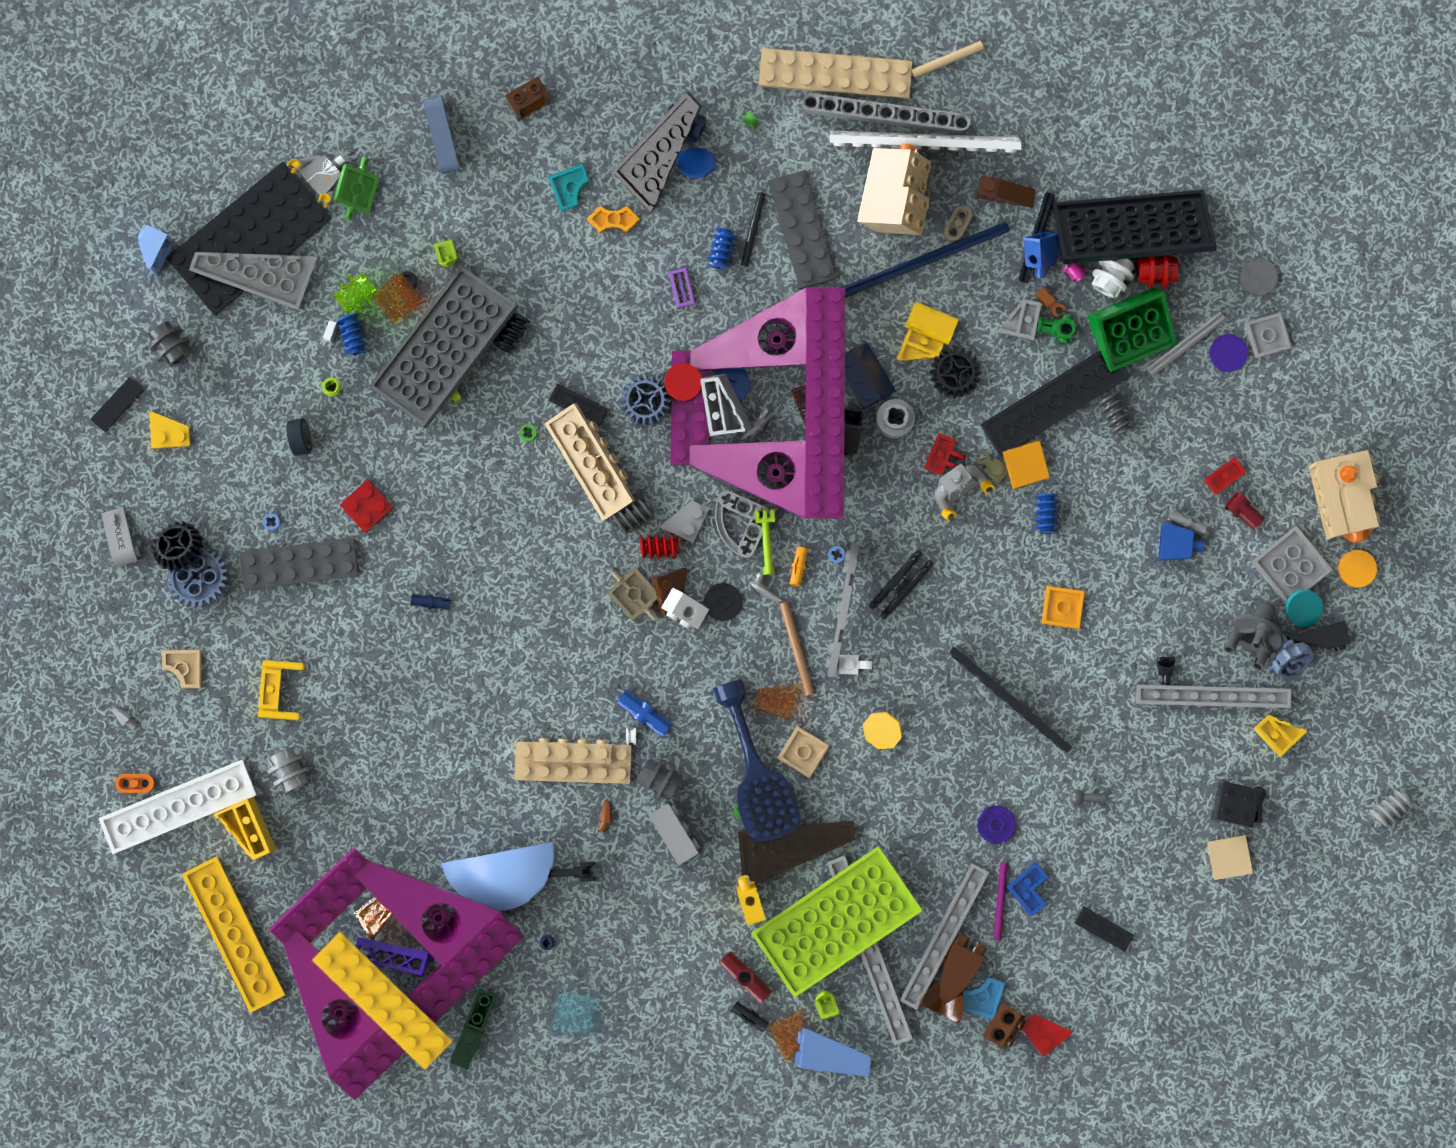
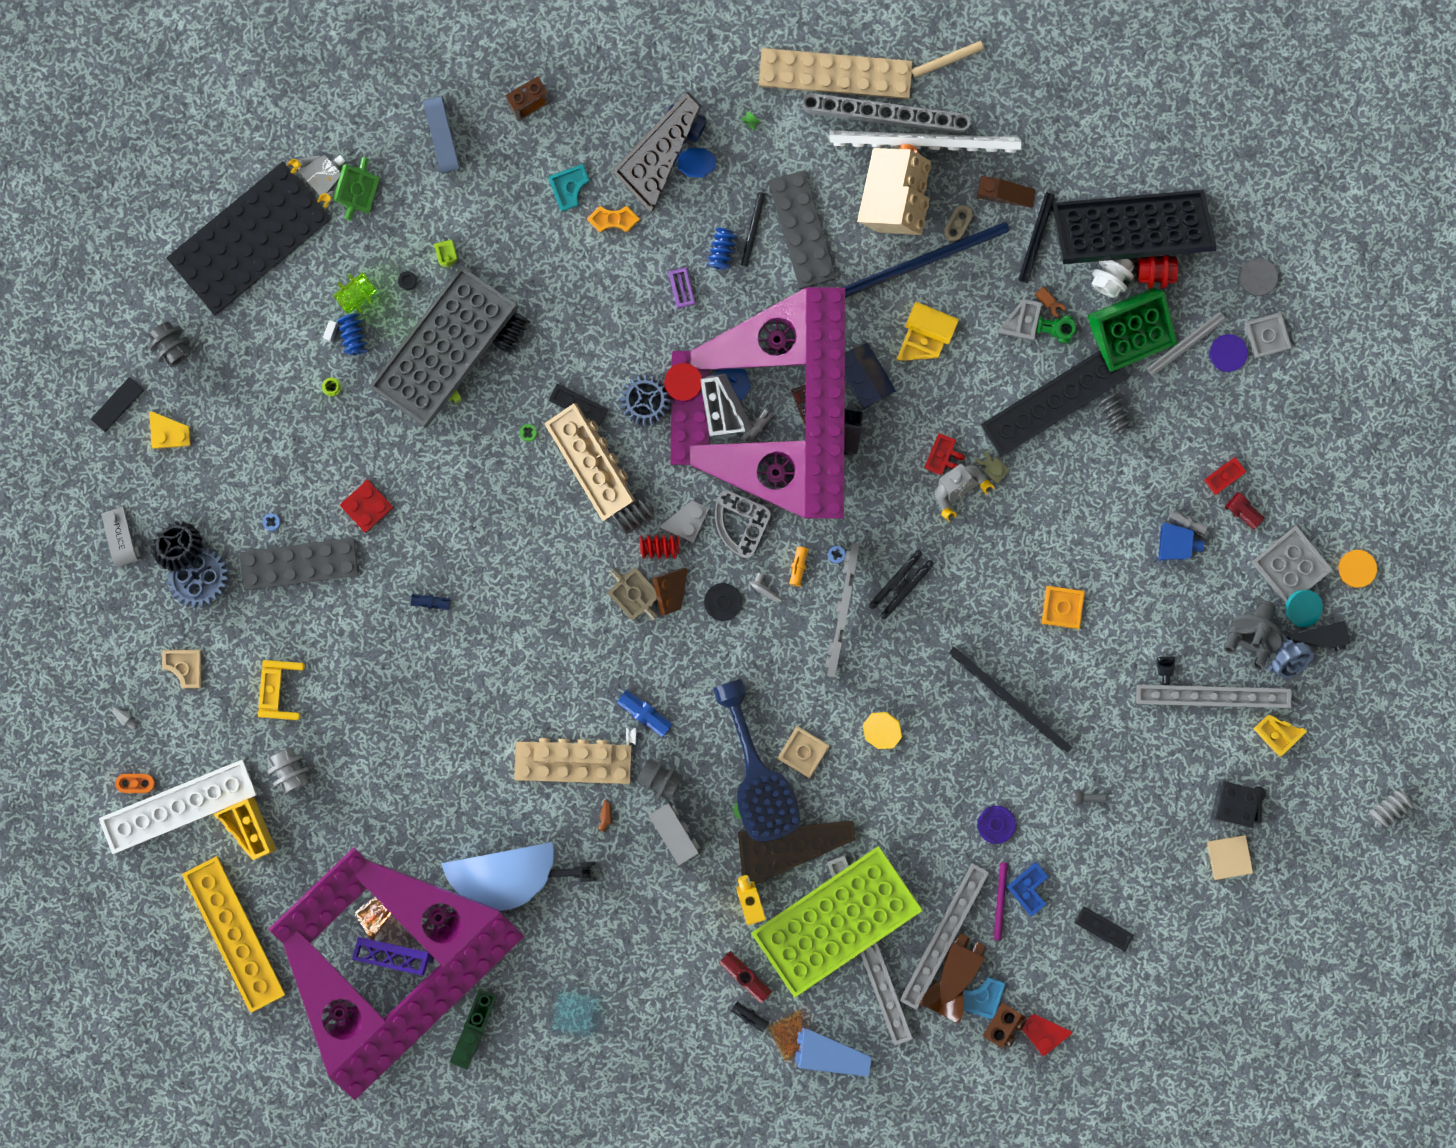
(154, 247): light blue slope -> none
(269, 276): light grey wing -> none
(299, 437): black wheel -> none
(382, 1000): yellow plate -> none
(397, 298): clear orange hinge -> none
(543, 945): dark blue pin -> none
(684, 608): white brick -> none
(768, 569): lime hinge -> none
(777, 700): clear orange wing -> none
(797, 649): medium nougat piece -> none
(826, 1005): lime plate -> none
(850, 664): white plate -> none
(893, 430): light grey piece -> none
(946, 375): black gear -> none
(1026, 464): light orange tile -> none
(1041, 252): blue torso -> none
(1046, 513): blue piece -> none
(1075, 271): dark pink brick -> none
(1345, 497): tan piece -> none

